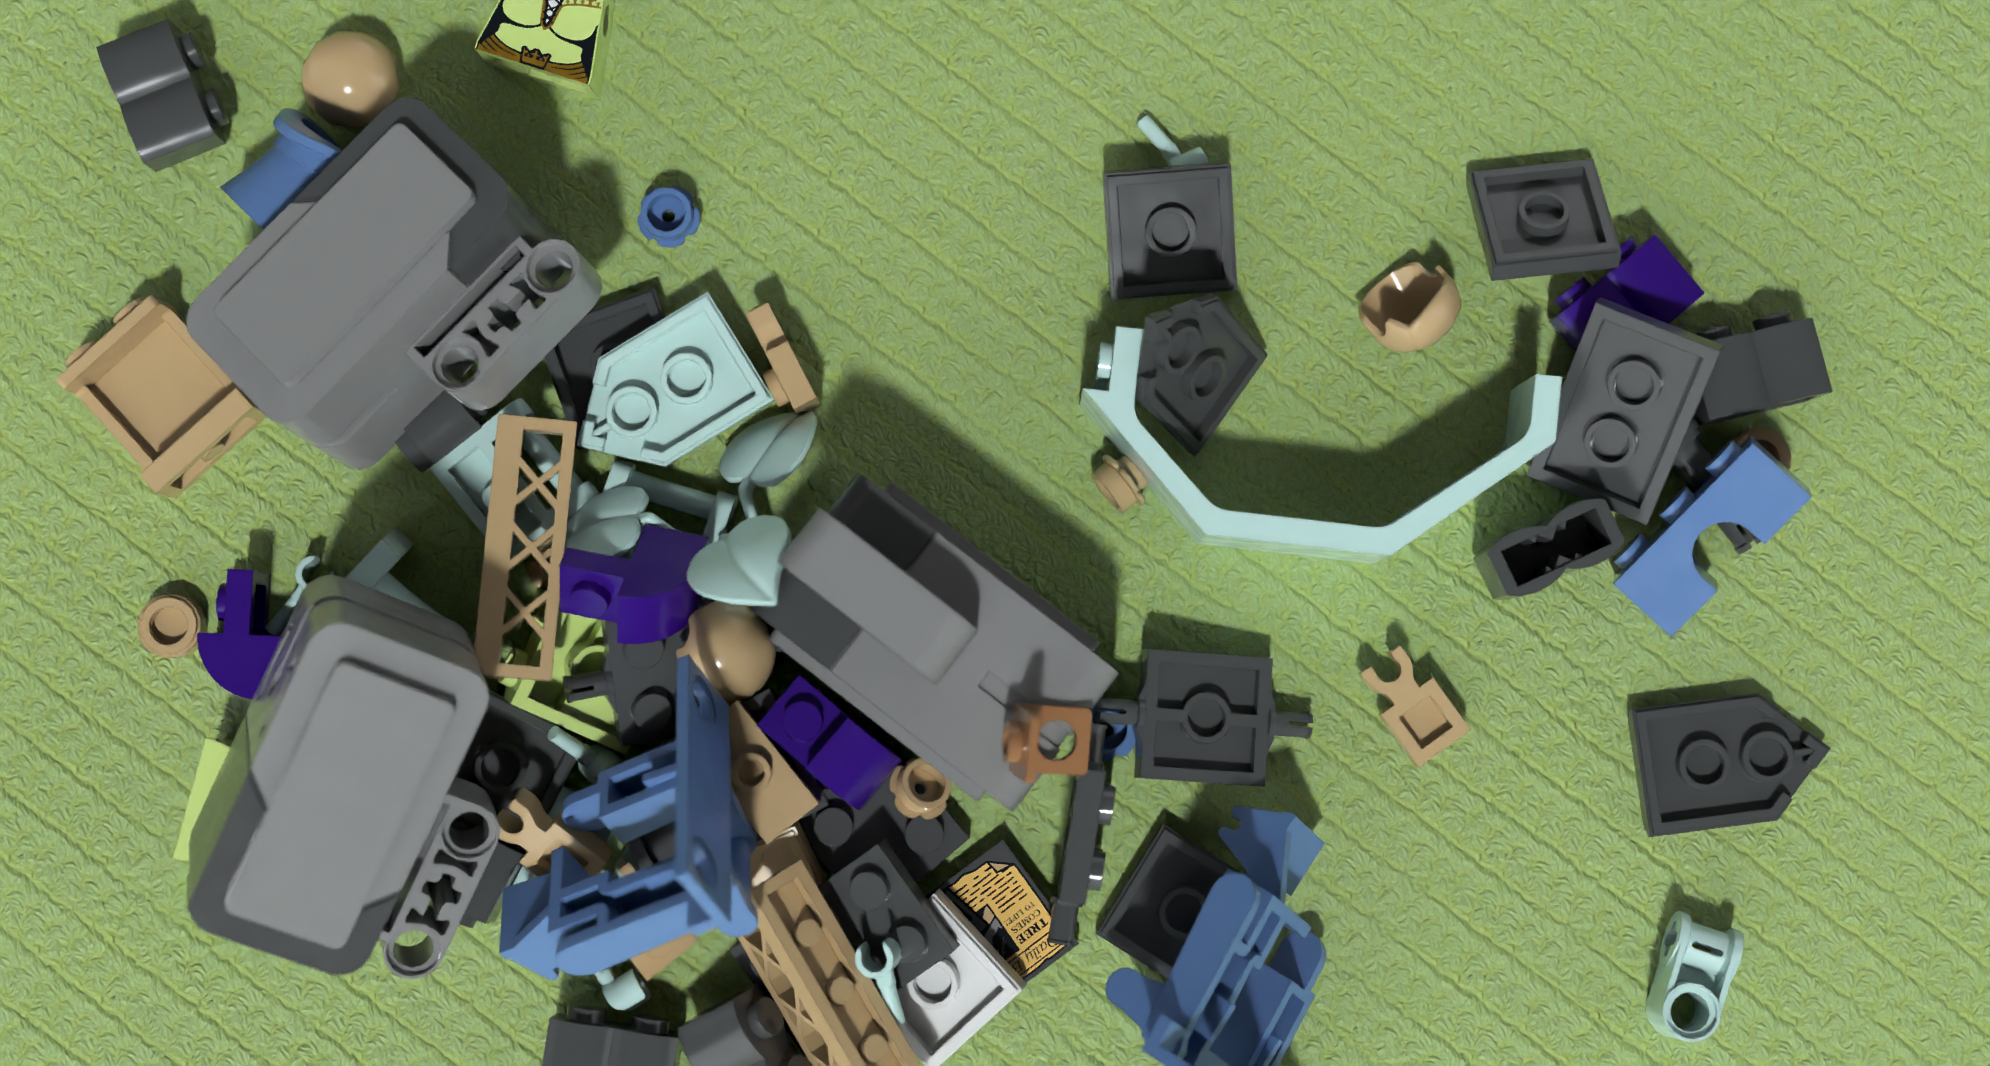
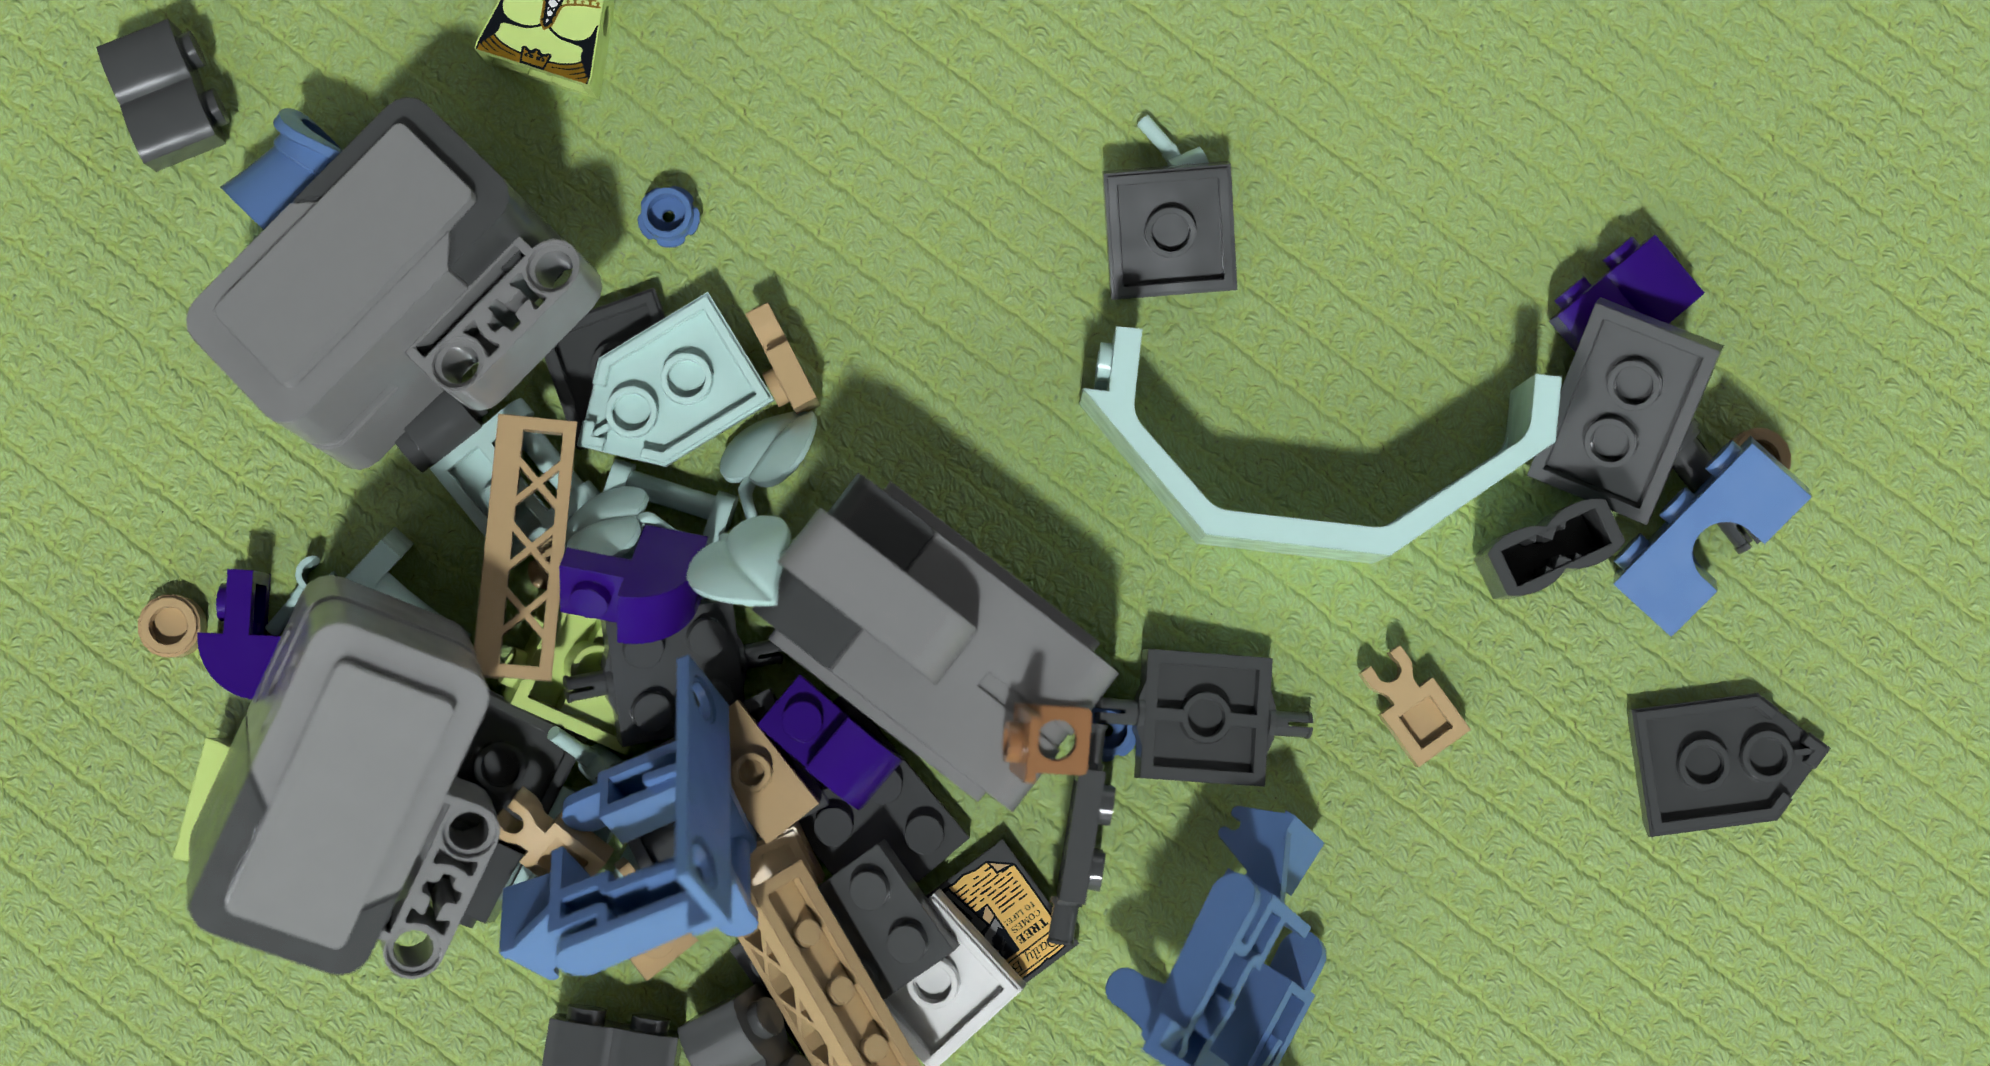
(160, 395): tan panel -> none
(350, 78): tan hair -> none
(625, 991): light aqua hand -> none
(730, 649): tan hair -> none
(883, 974): light aqua hand -> none
(908, 801): tan plate -> none
(1120, 482): tan plate -> none
(1162, 900): dark grey tile -> none
(1194, 367): dark grey tile -> none
(1411, 308): tan hair -> none
(1543, 219): dark grey tile -> none
(1693, 972): light aqua piece -> none
(1763, 369): dark grey brick -> none

